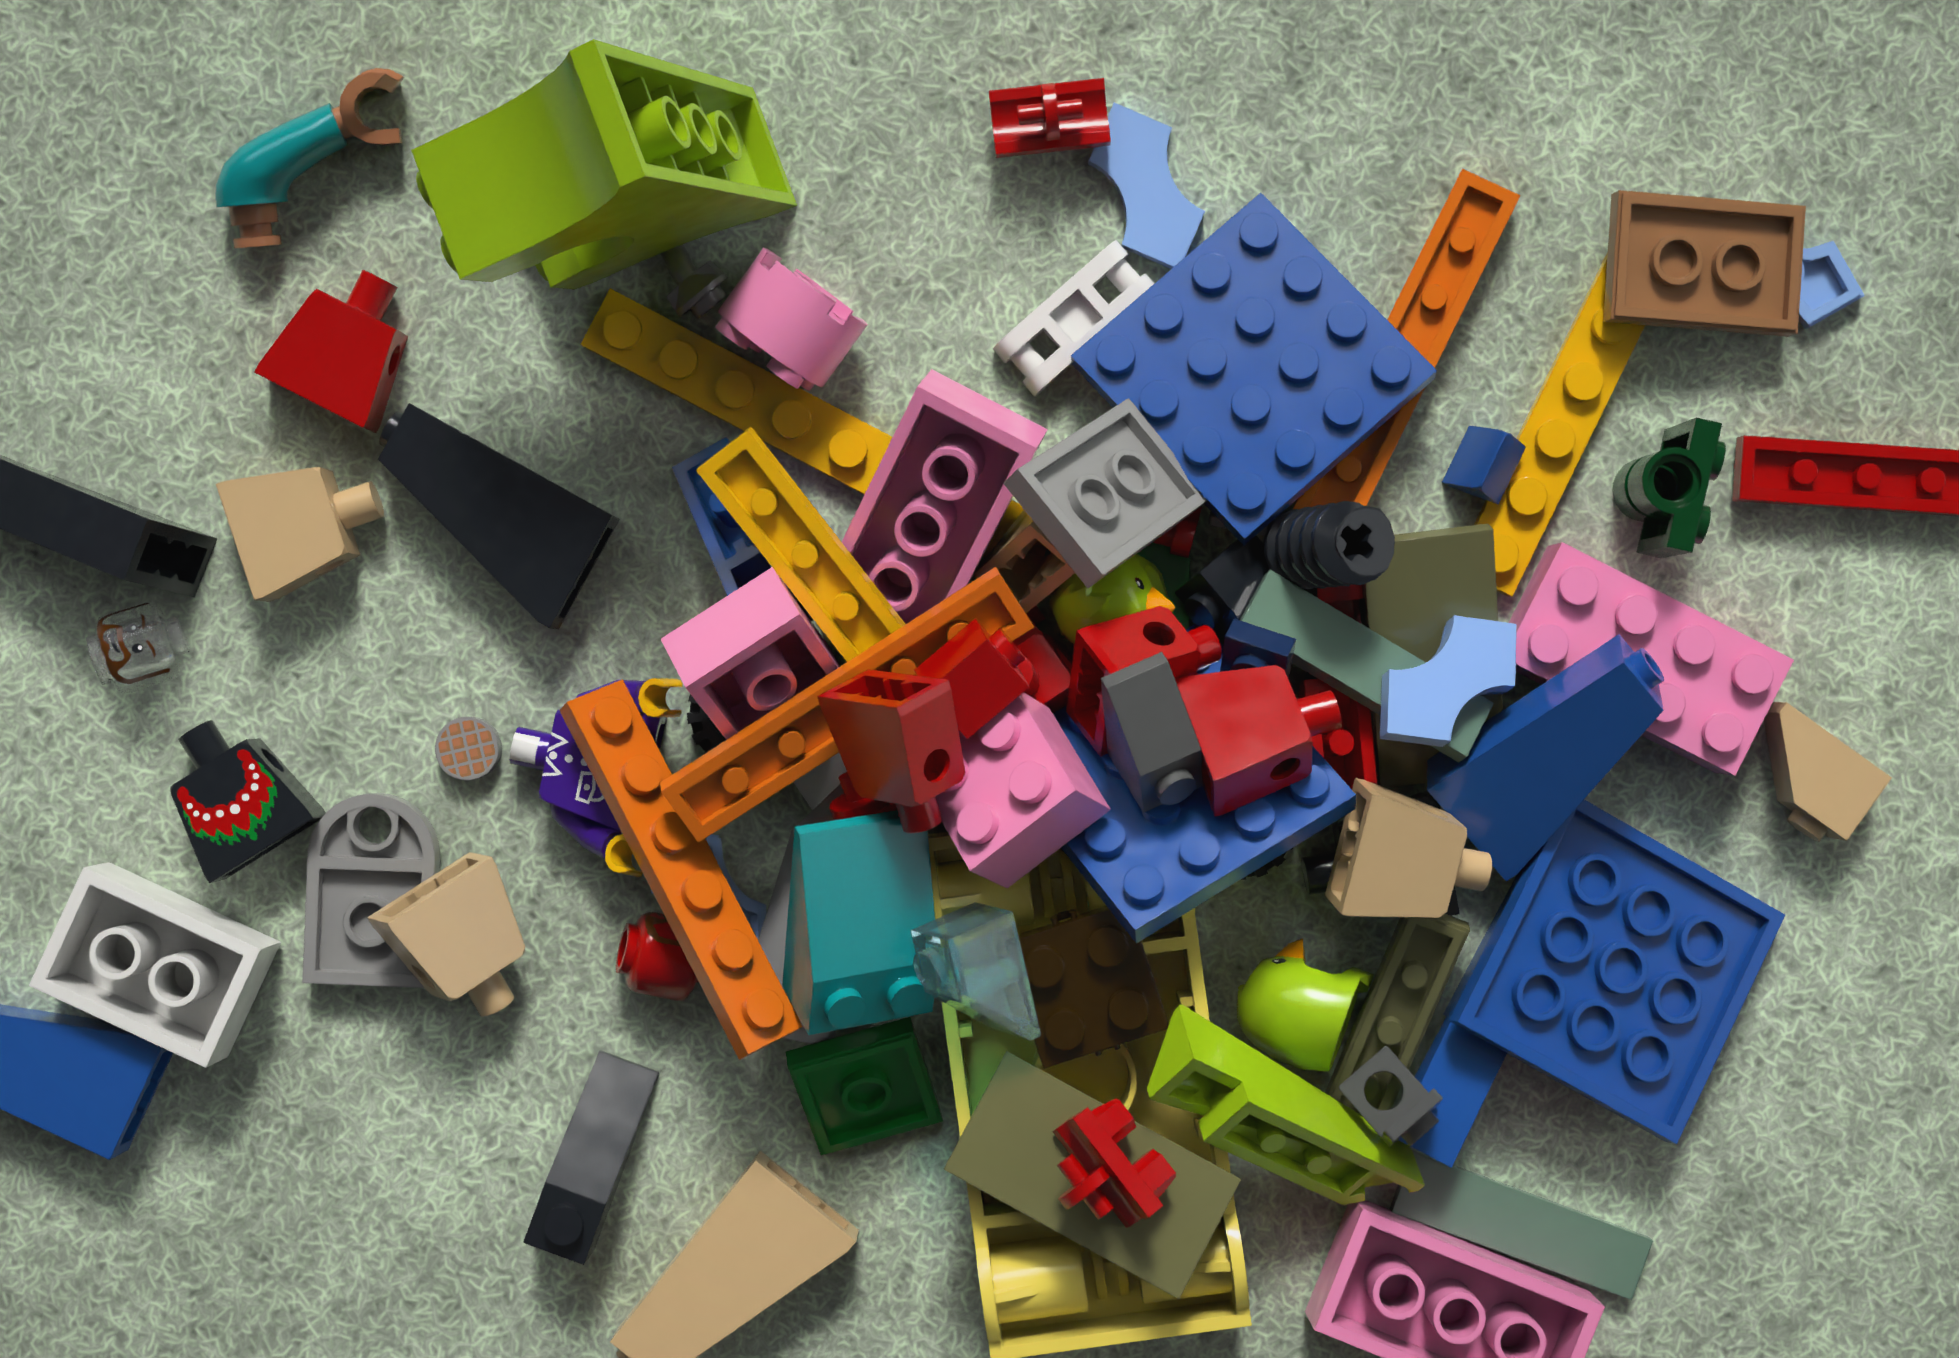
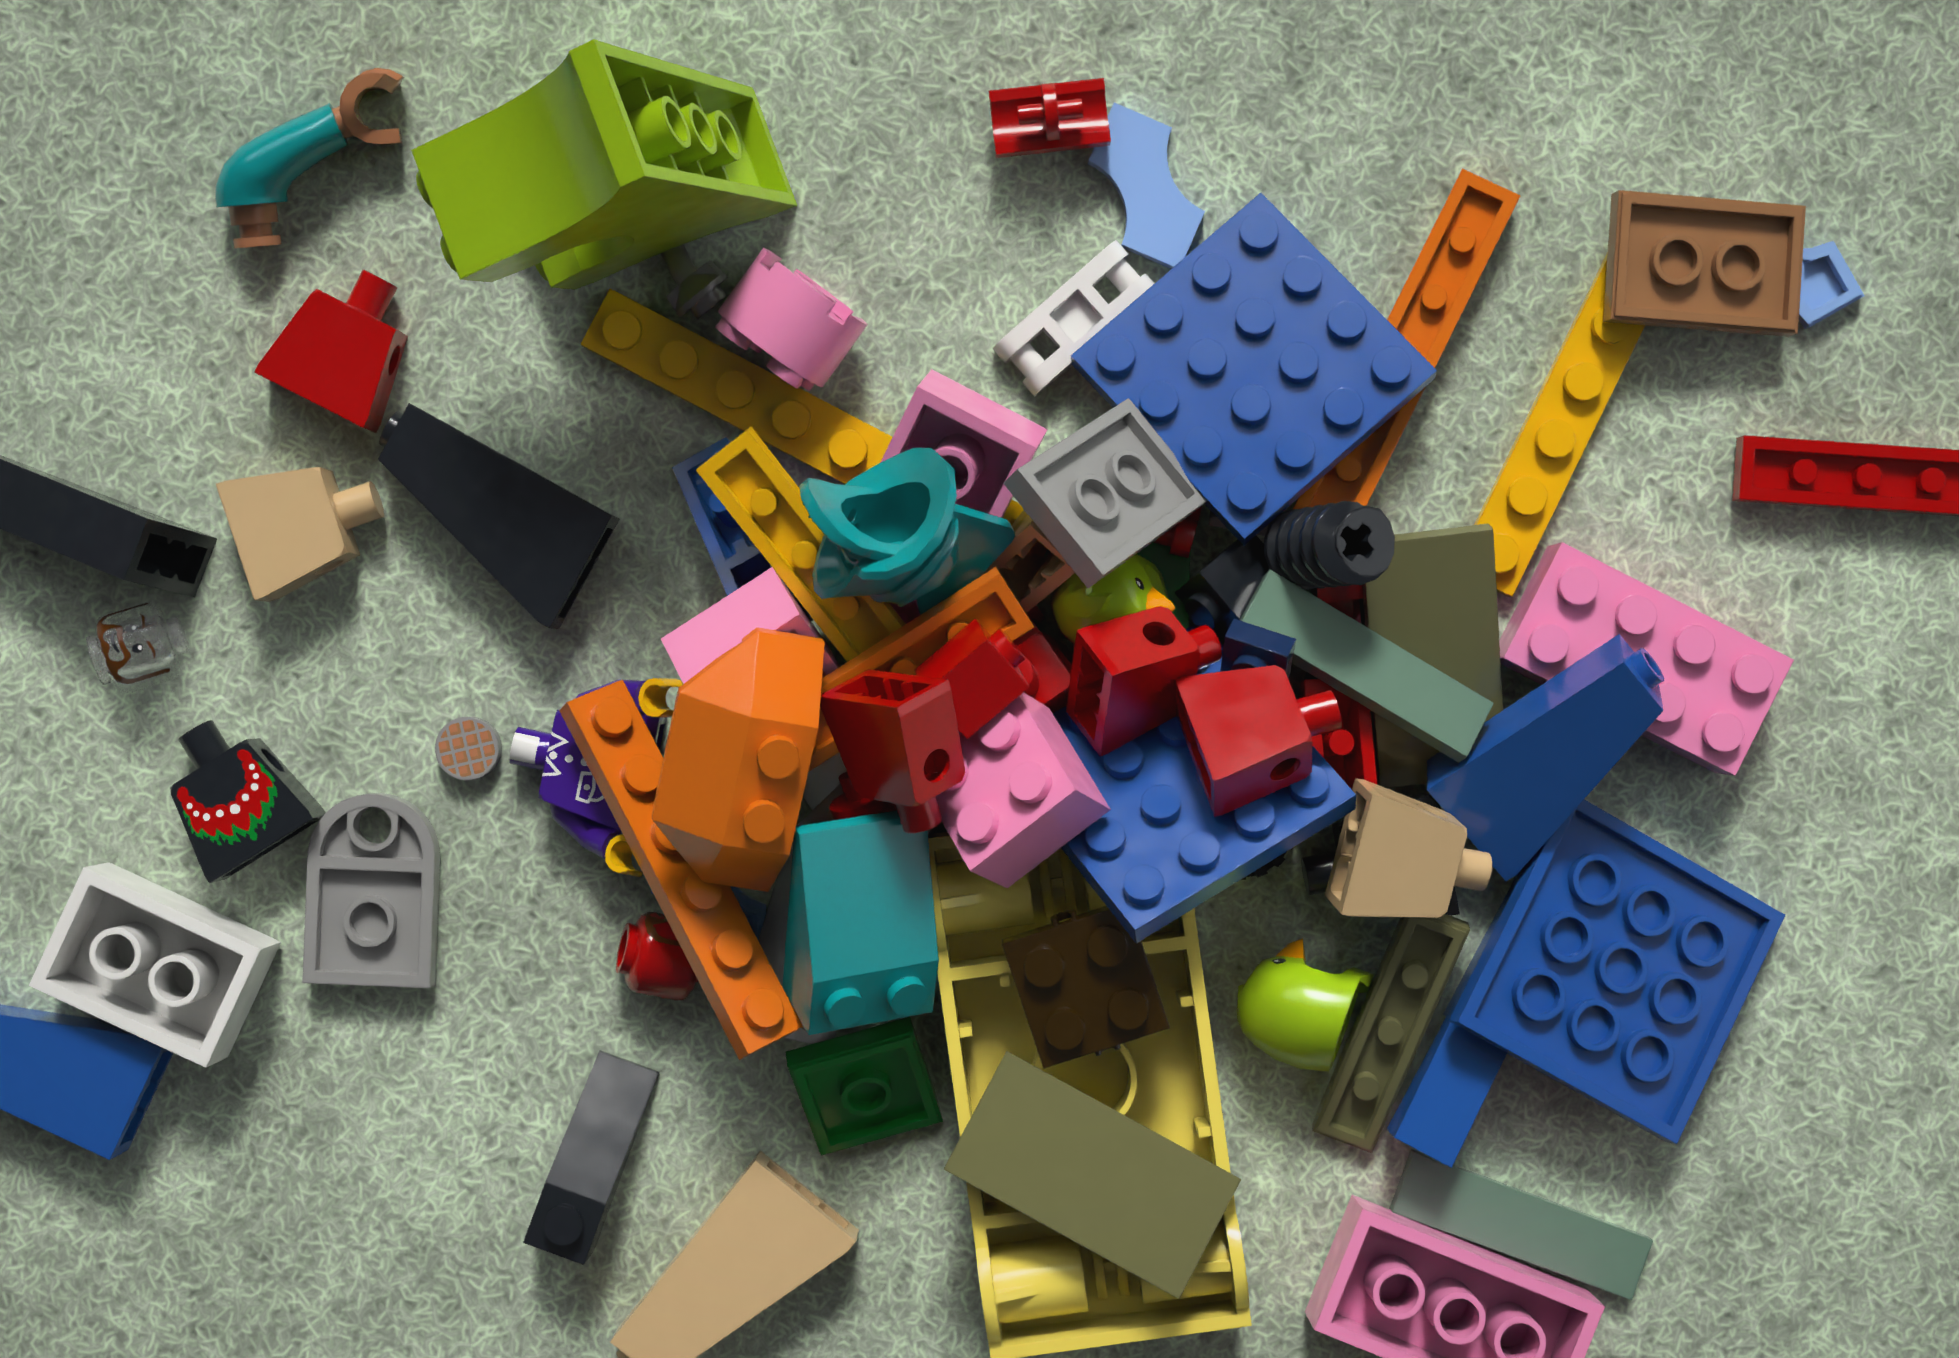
(456, 933): tan torso -> none
(742, 758): none -> orange wedge
(900, 533): none -> teal helmet
(977, 967): clear light blue slope -> none
(1103, 1173): red hips -> none
(1151, 733): dark grey slope -> none
(1273, 1114): lime wedge -> none
(1410, 1117): dark grey bracket -> none
(1470, 662): light blue tile -> none
(1484, 463): blue slope -> none
(1684, 464): dark green plate -> none
(1819, 775): tan slope -> none

